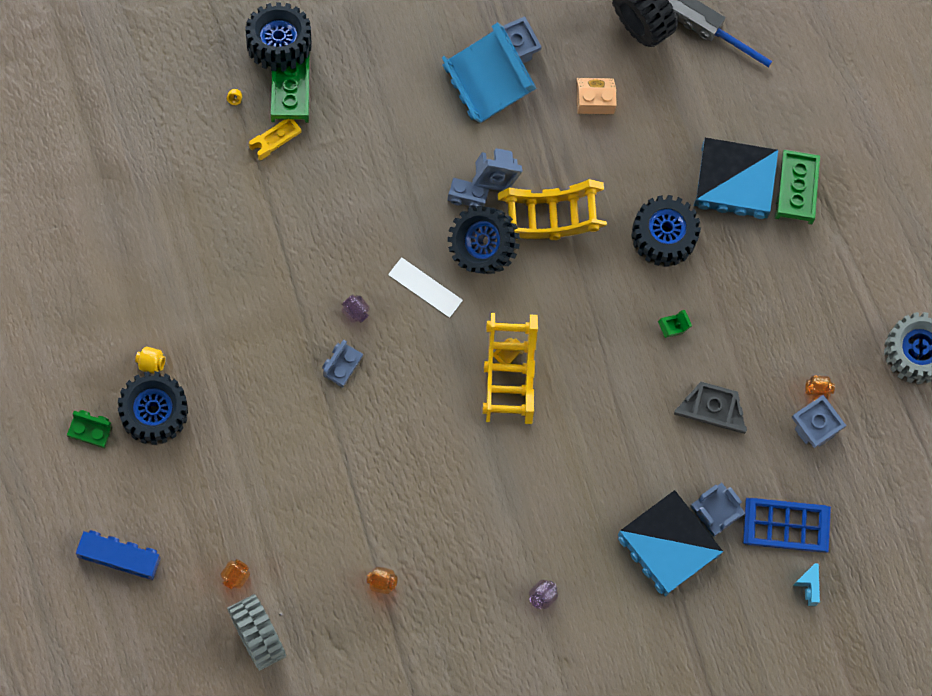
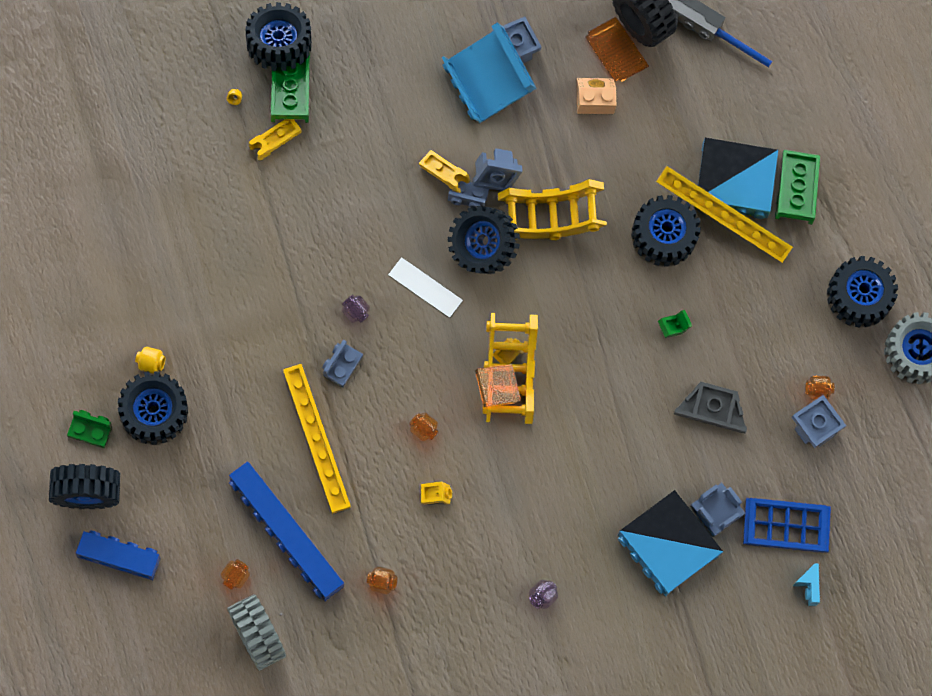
(84, 486): none -> black wheel
(286, 531): none -> blue brick
(316, 438): none -> yellow plate
(423, 426): none -> clear orange head
(435, 493): none -> yellow bracket
(444, 170): none -> yellow plate
(497, 385): none -> clear orange tile
(616, 50): none -> clear orange window
(724, 214): none -> yellow plate
(859, 311): none -> black wheel

